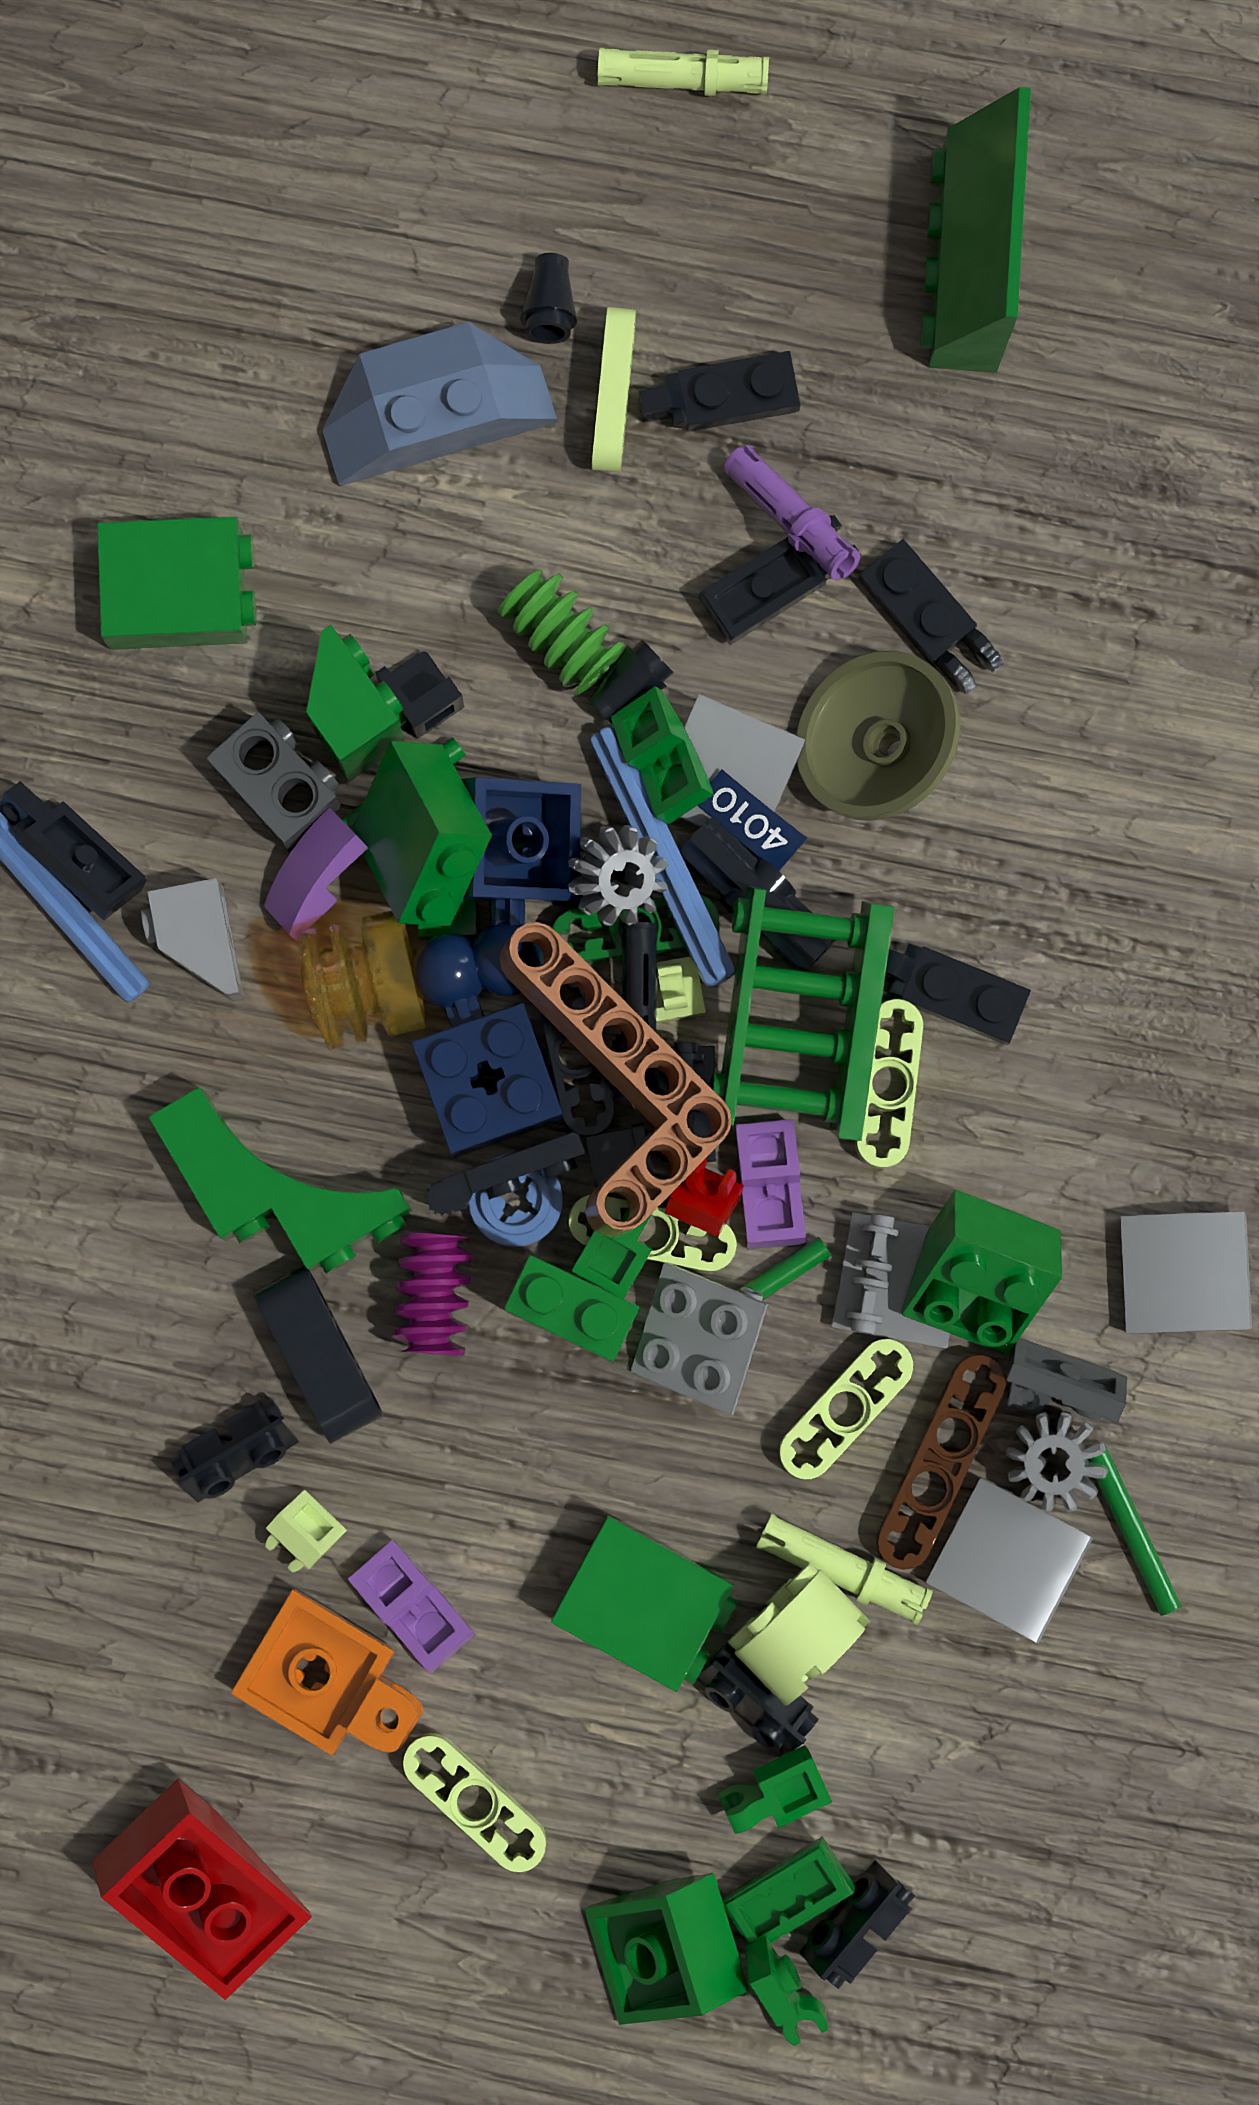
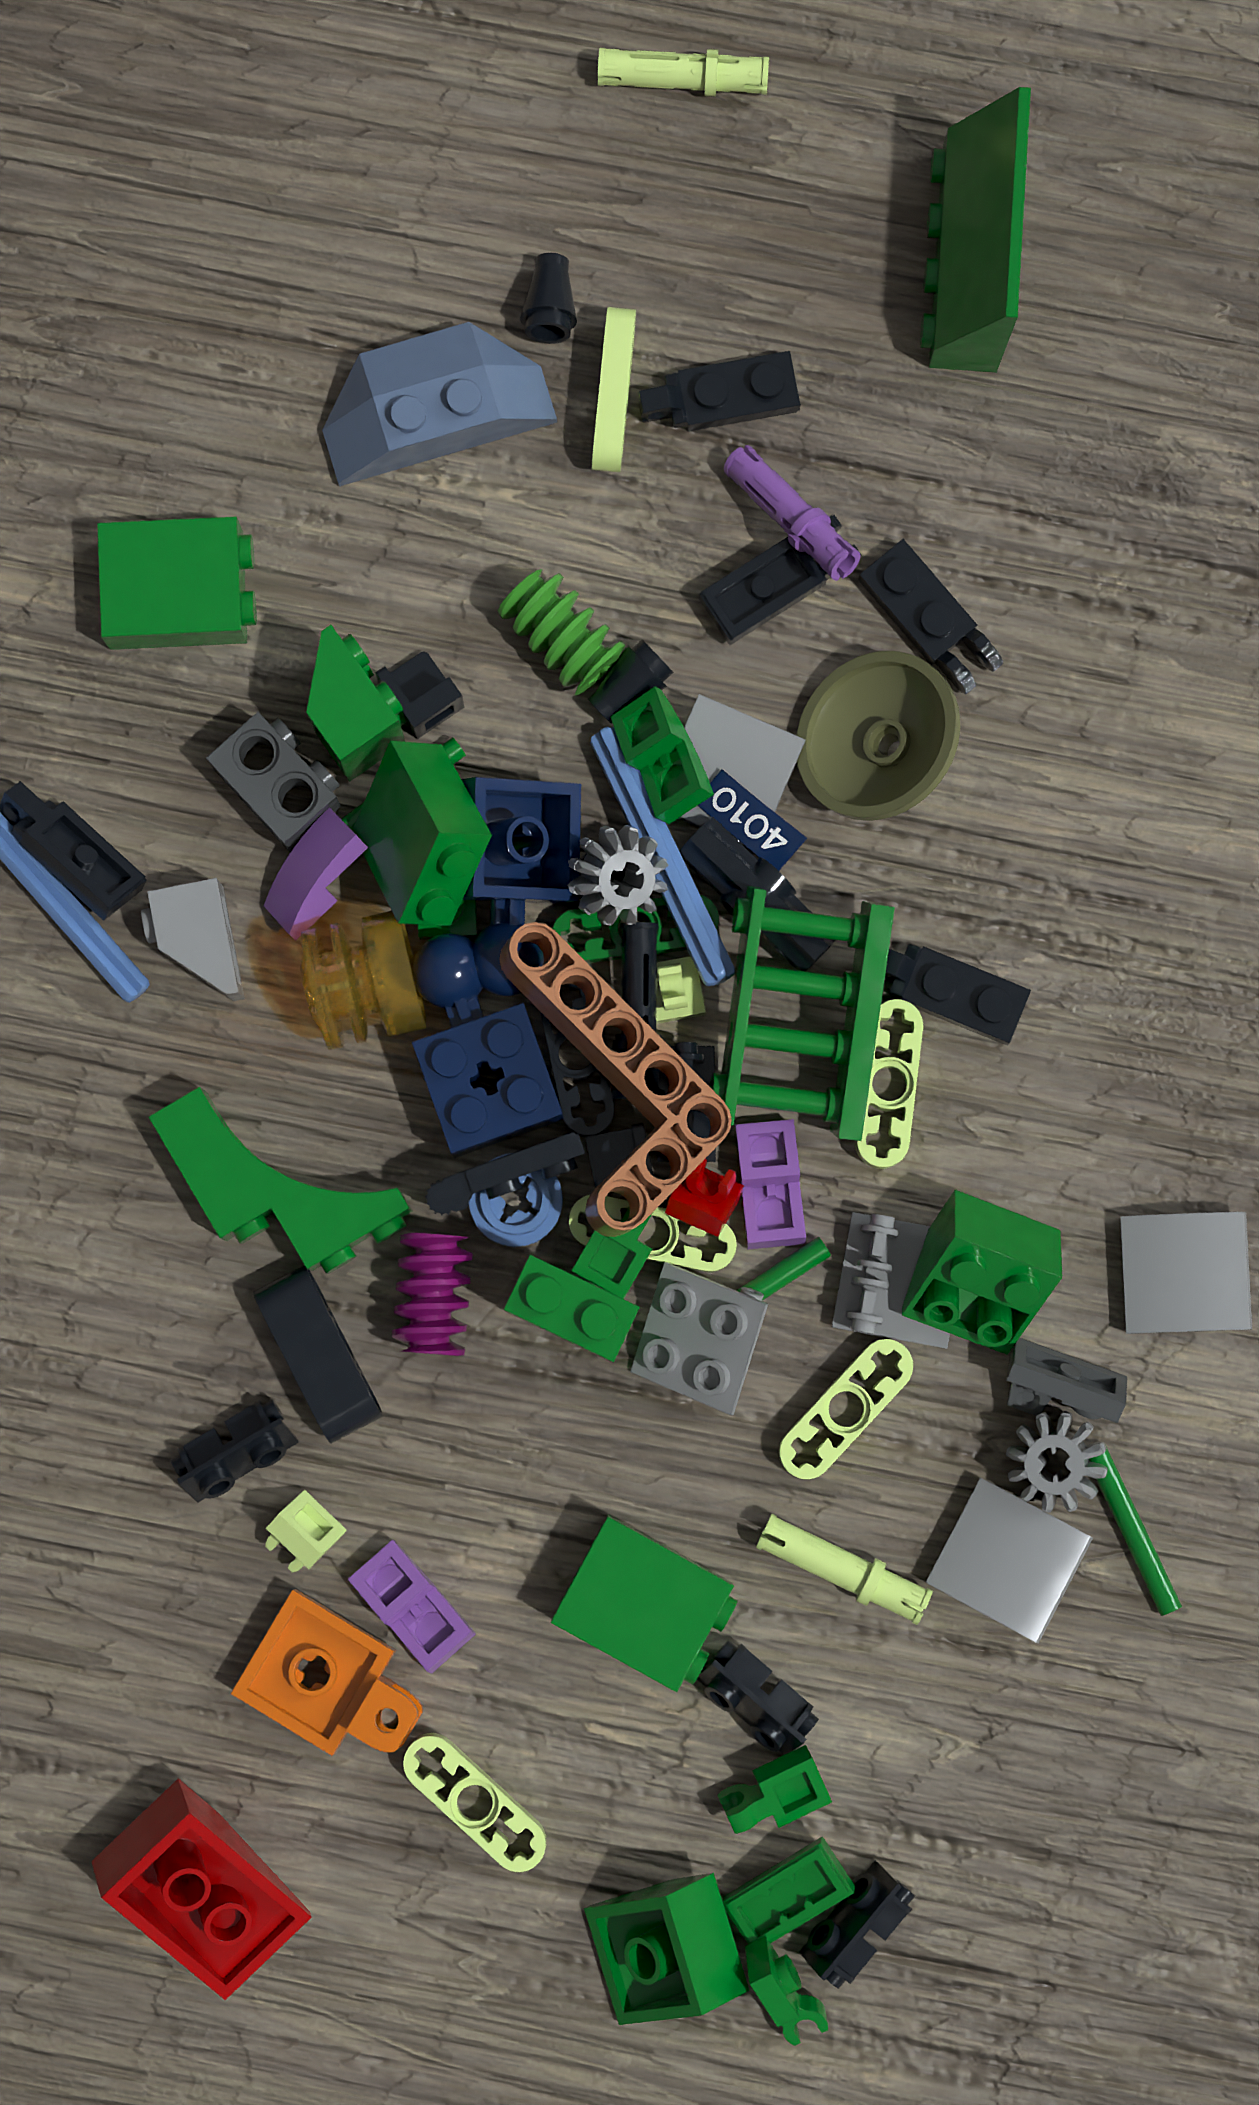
(799, 1633): yellowish green brick -> none
(948, 1465): reddish brown beam -> none

